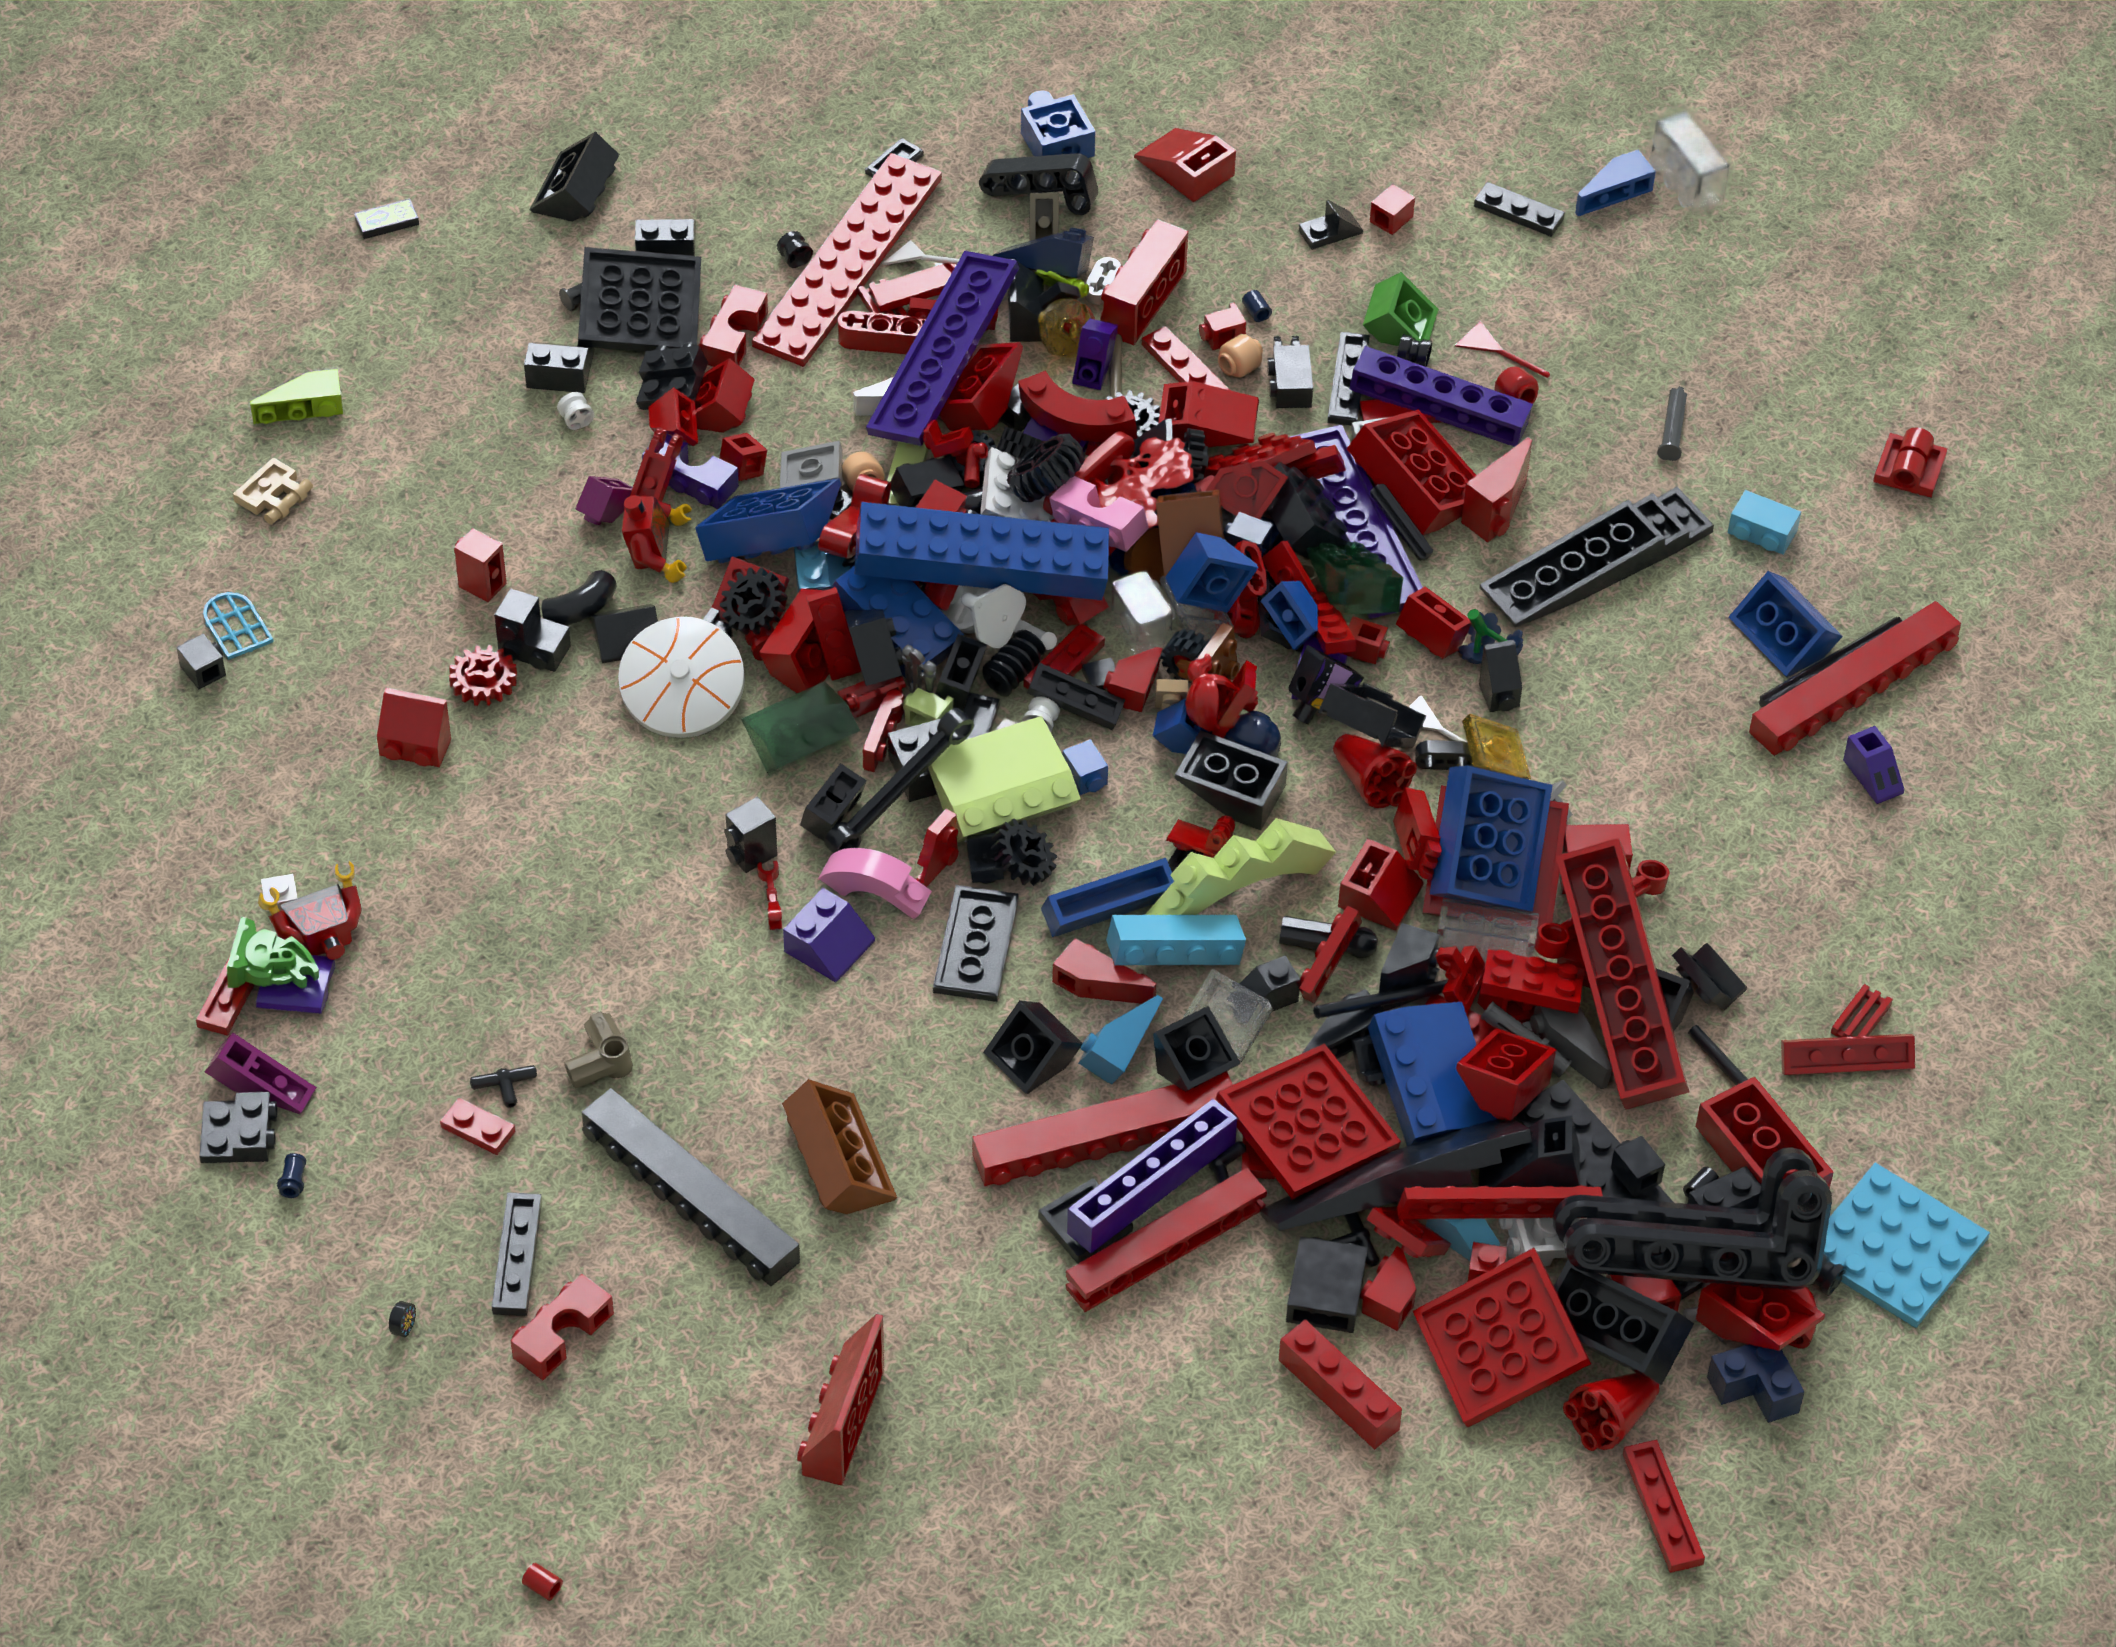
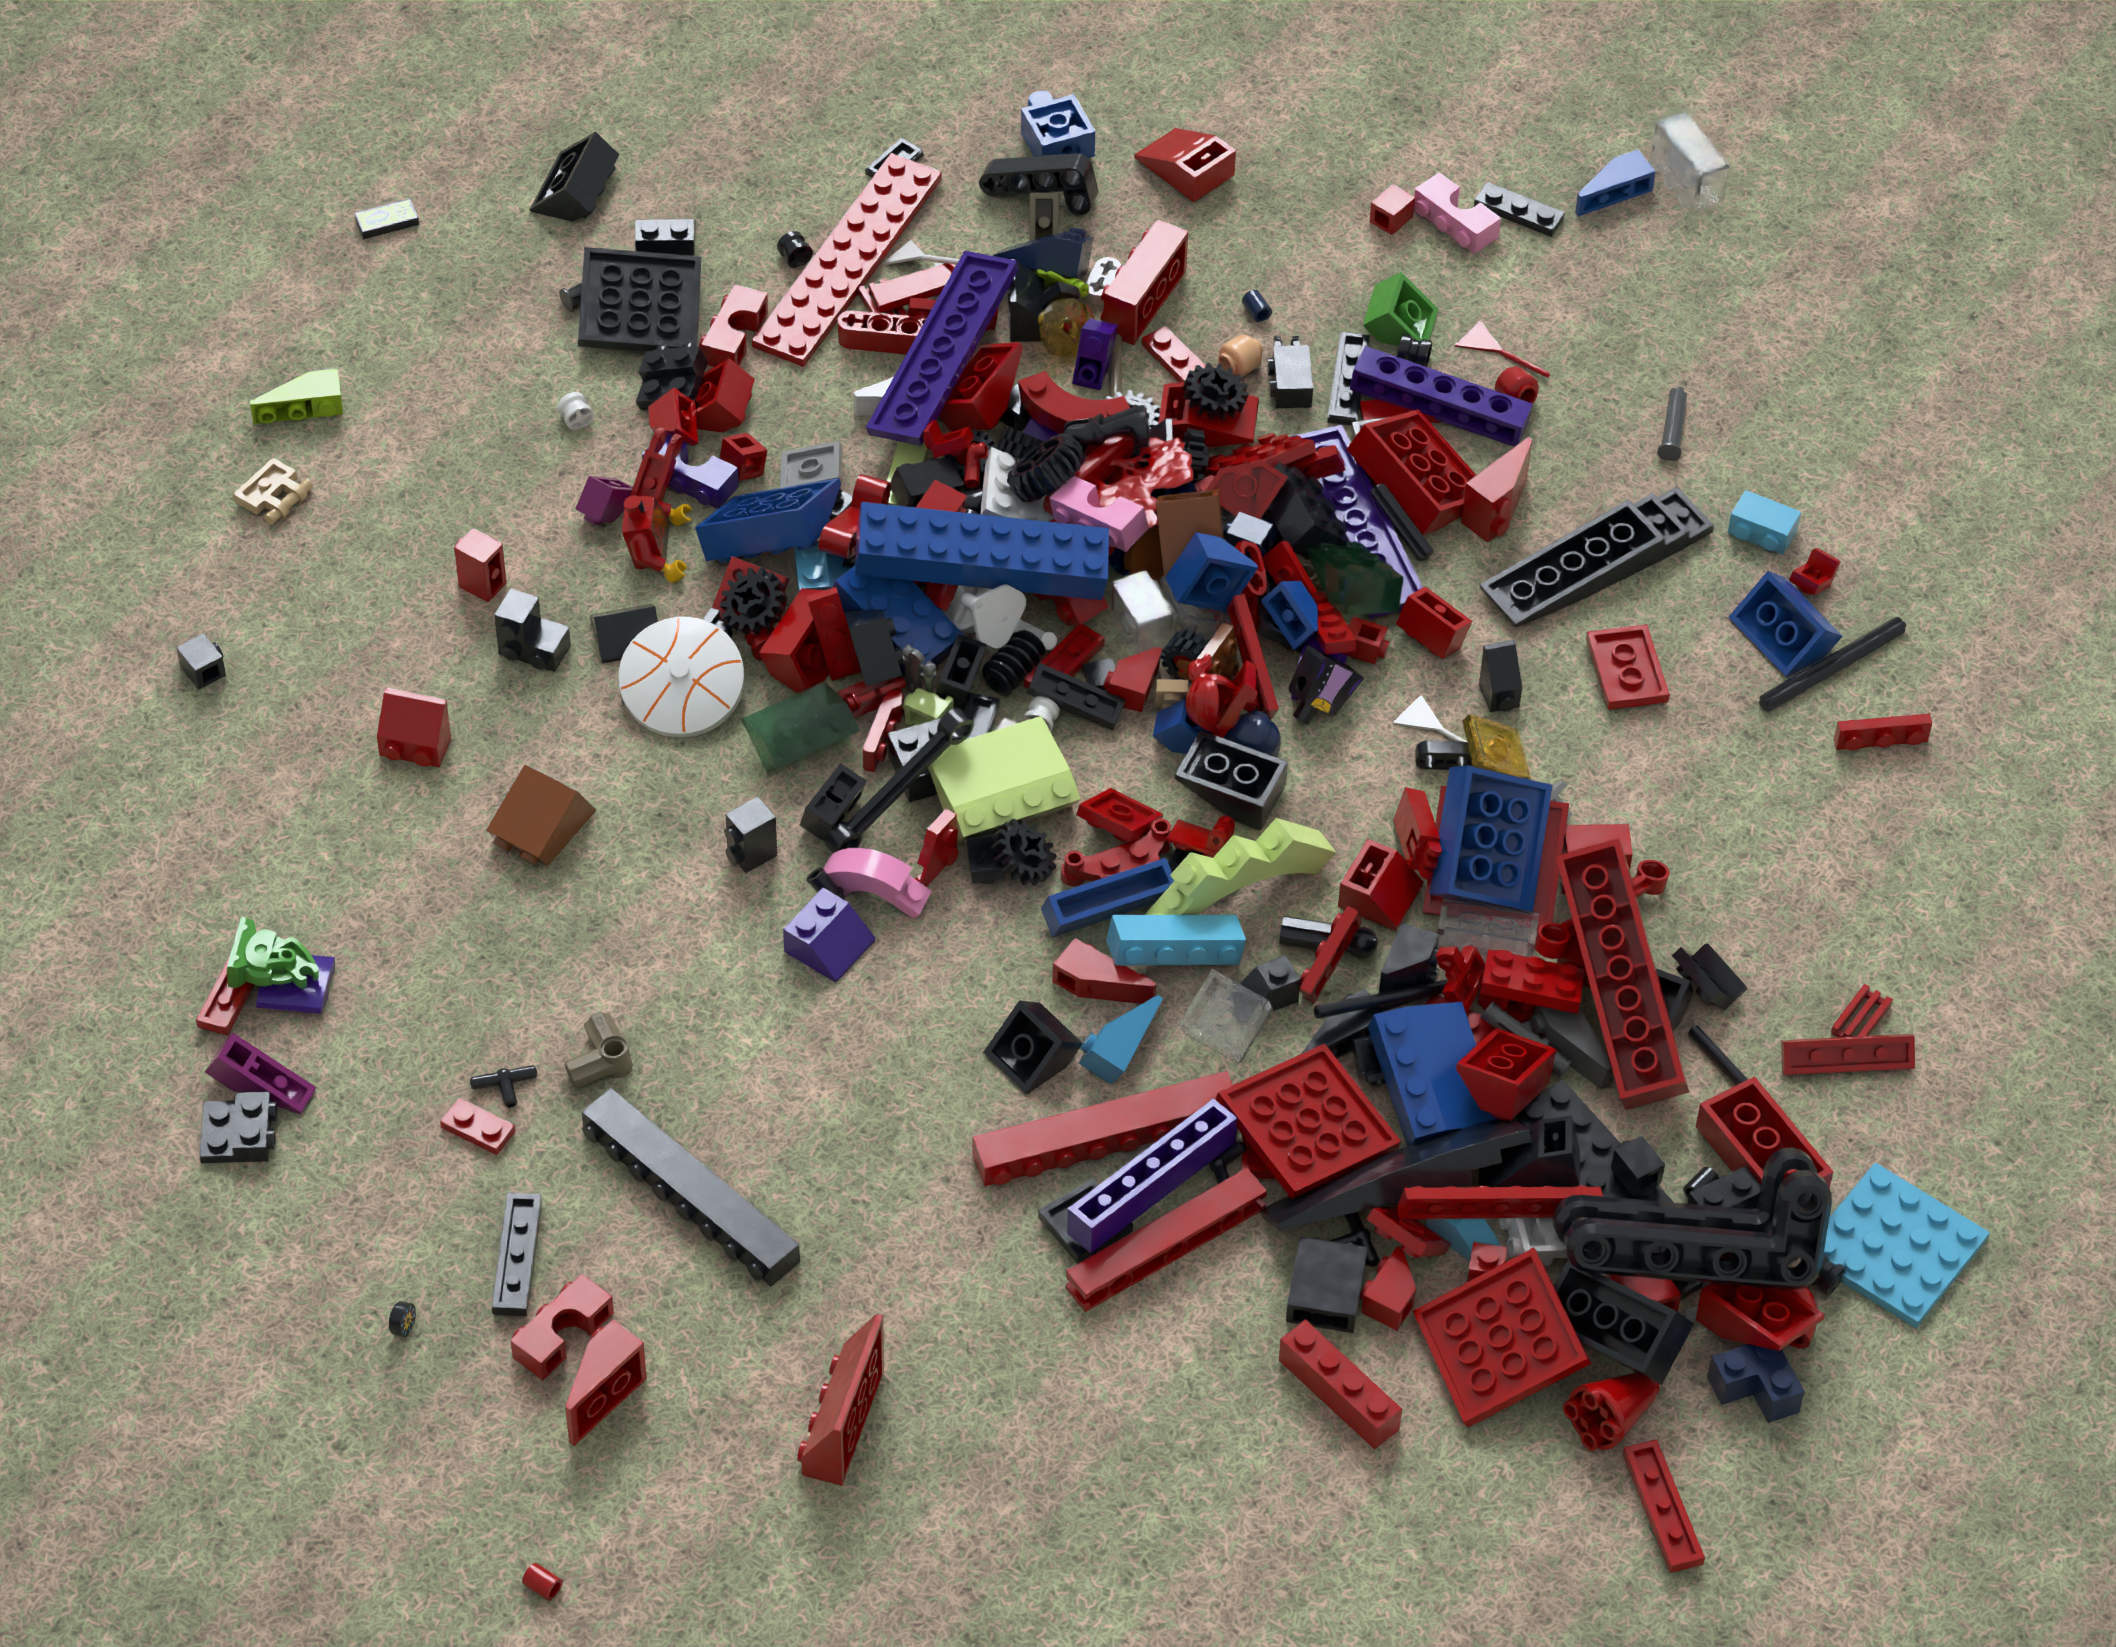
(232, 634): medium azure window -> none
(285, 886): white plate -> none
(291, 1183): dark blue pin -> none
(320, 919): red torso -> none
(483, 675): red gear -> none
(538, 817): none -> dark orange slope
(557, 367): black slope -> none
(581, 602): black cylinder -> none
(606, 1377): none -> red slope
(774, 909): red piece -> none
(819, 879): none -> black pin
(838, 1148): dark orange slope -> none
(858, 464): light nougat head -> none
(976, 943): tile -> none
(1086, 766): brick -> none
(1096, 429): none -> black piece
(1117, 859): none -> red plate
(1118, 815): none -> red plate
(1193, 1050): black slope -> none
(1217, 393): none -> black gear
(1222, 326): red brick -> none
(1251, 651): none -> red tile
(1331, 228): black slope -> none
(1373, 714): black piece -> none
(1375, 770): red cone -> none
(1469, 227): none -> bright pink arch
(1485, 631): dark blue plant -> none
(1627, 667): none -> plate
(1816, 573): none -> red bracket
(1855, 678): red brick -> none
(1874, 764): dark purple slope -> none
(1882, 731): none -> red plate
(1911, 462): red plate -> none

